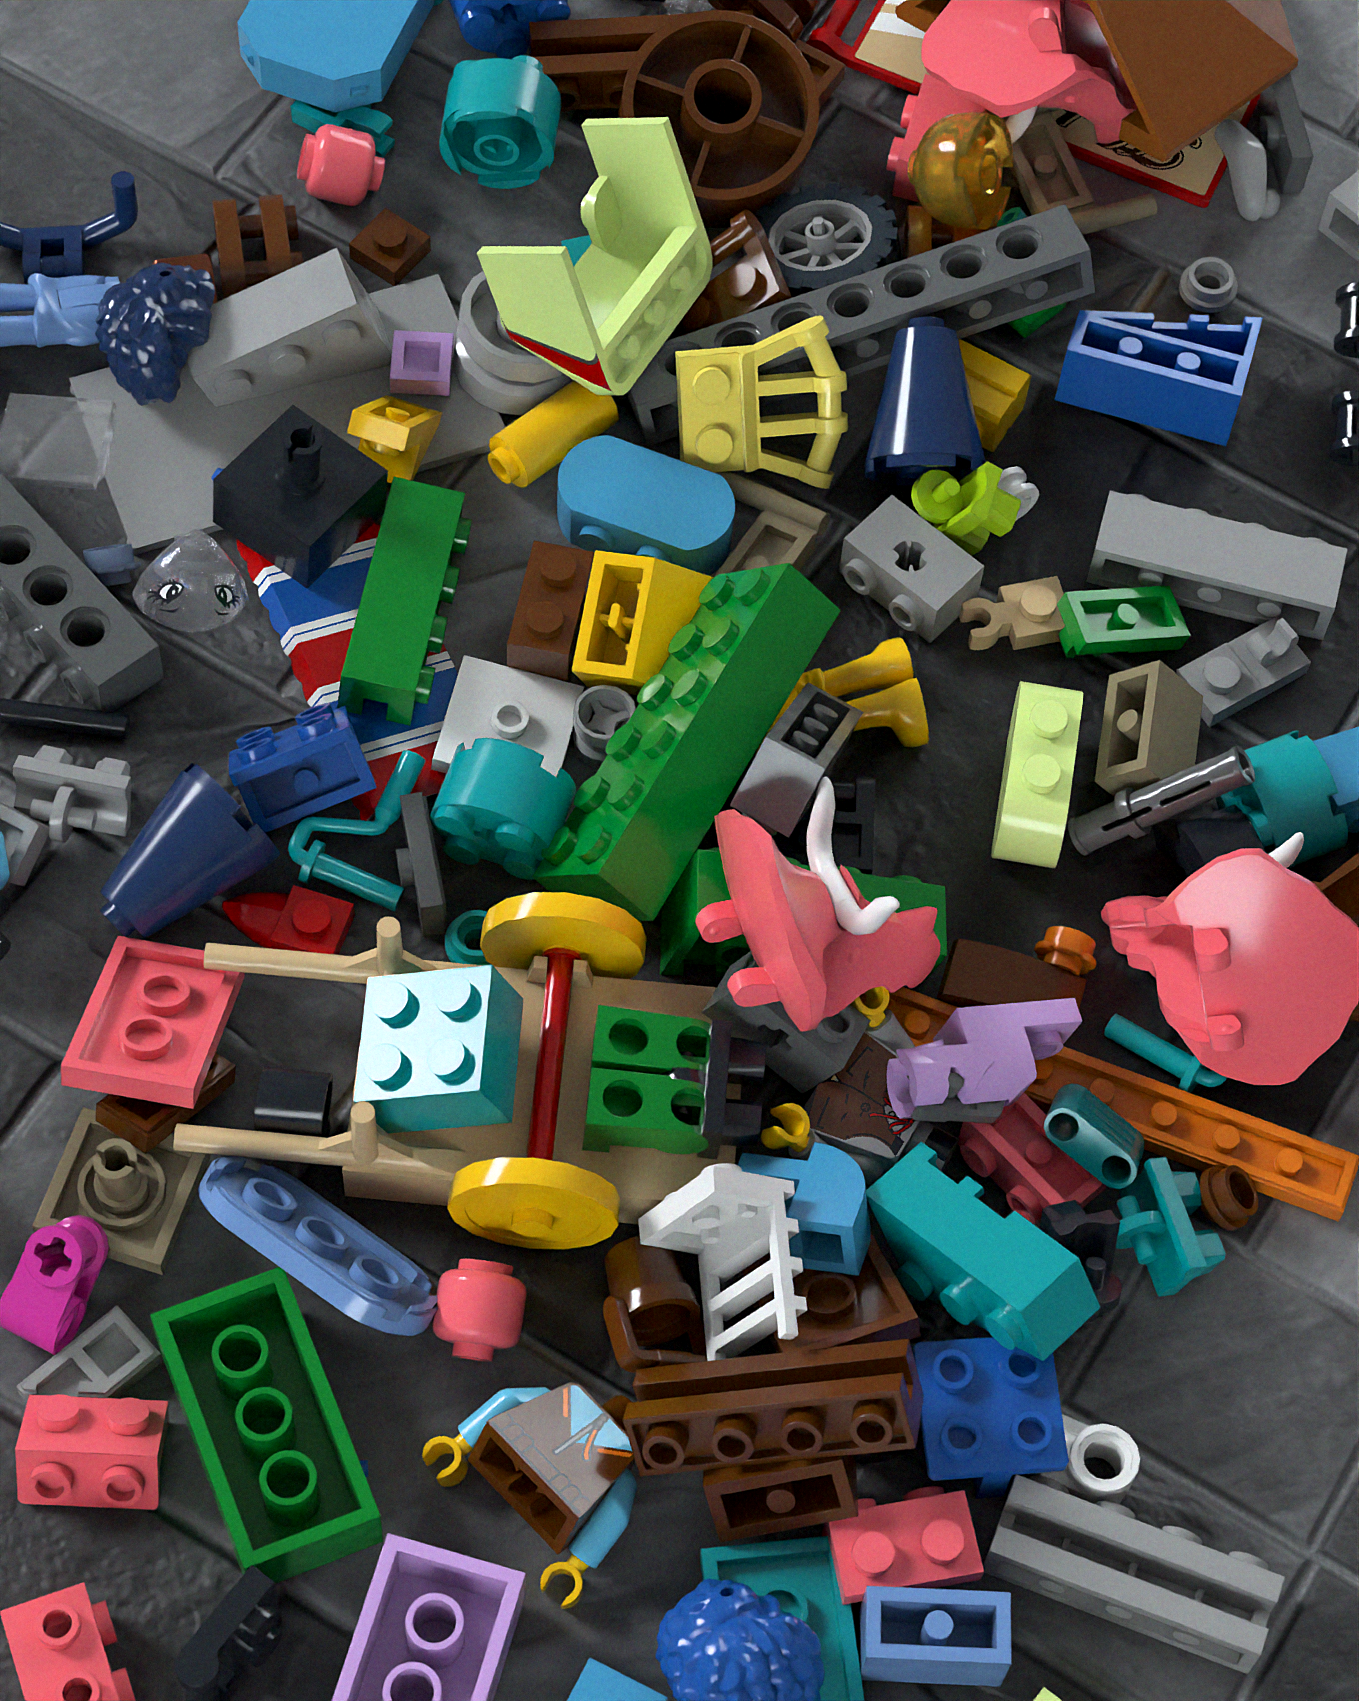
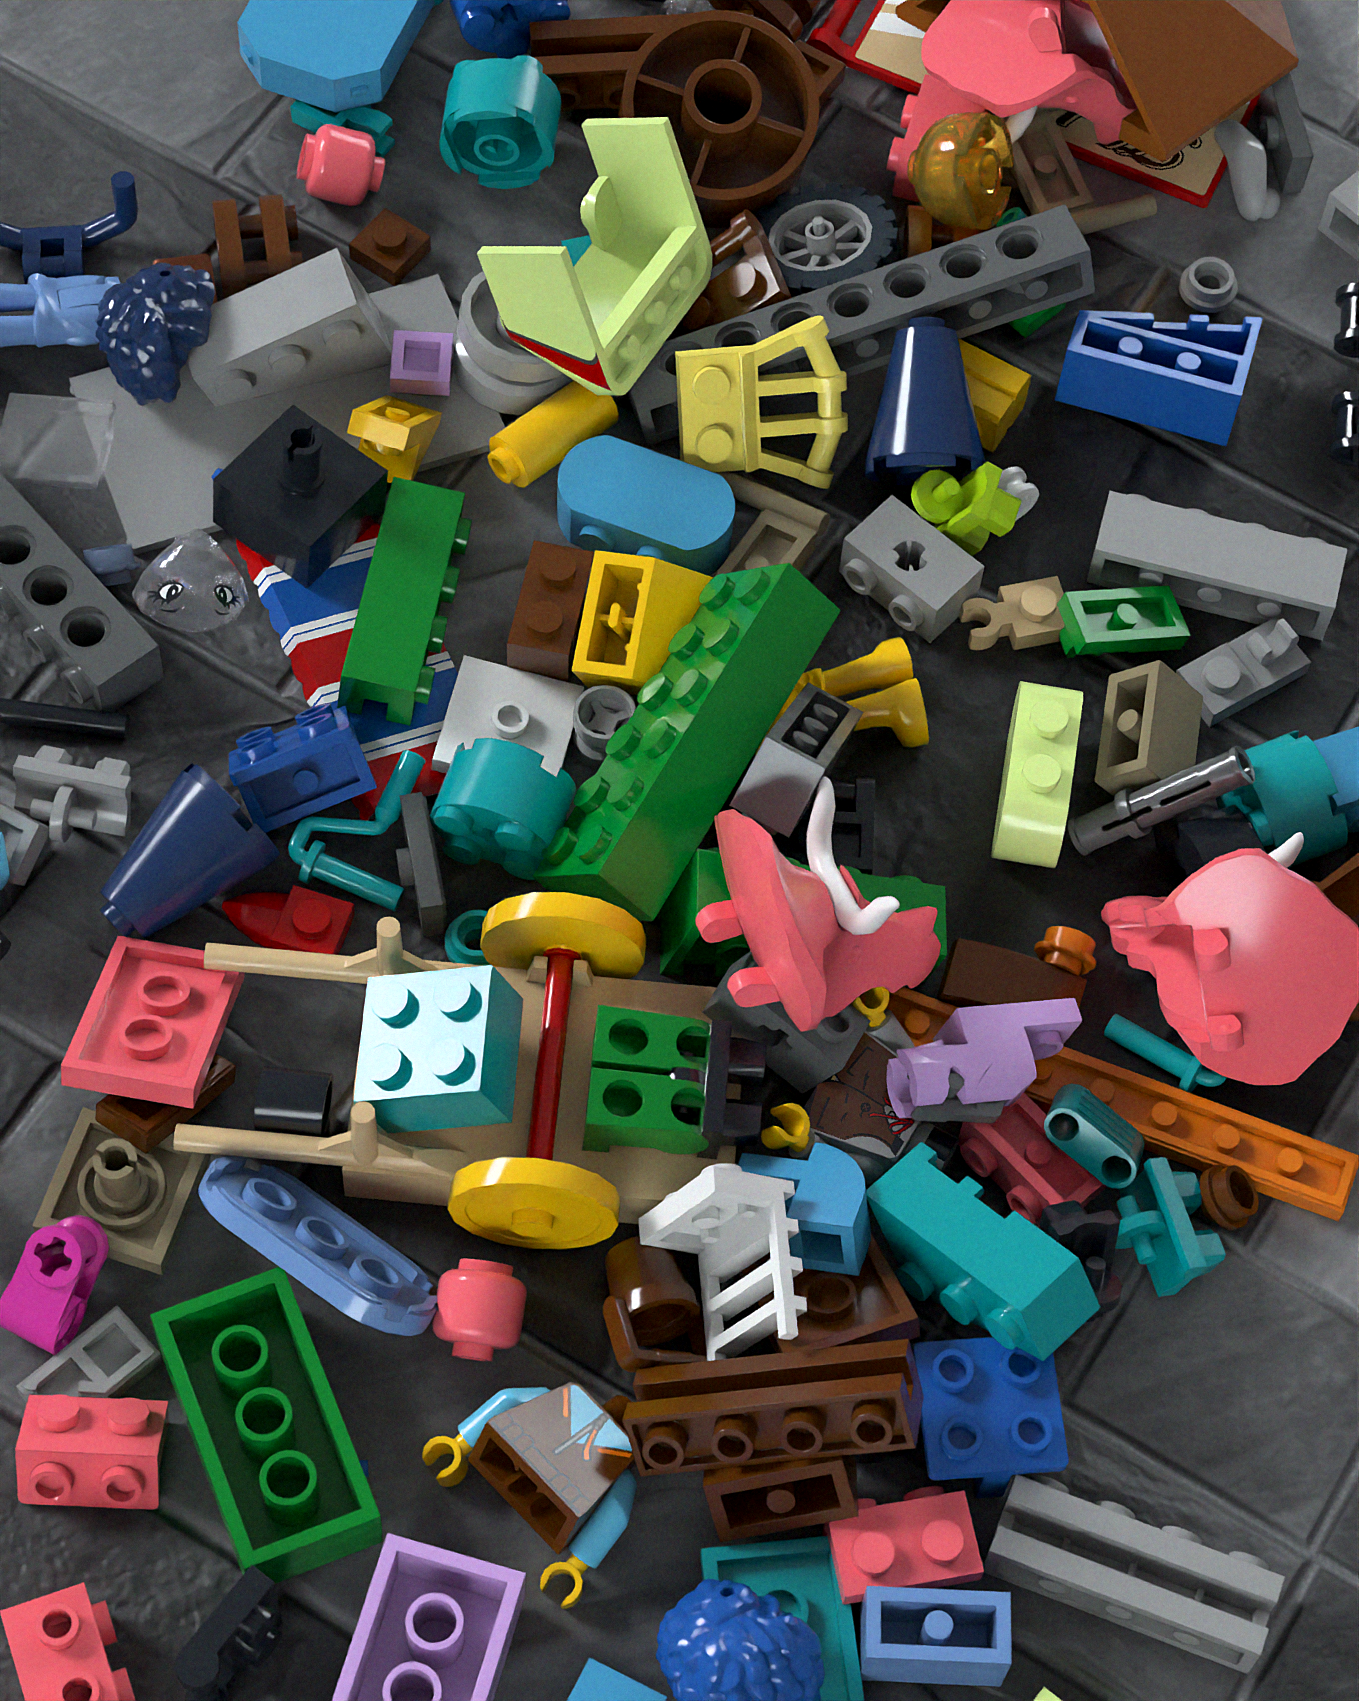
(1102, 1442): white piece -> none

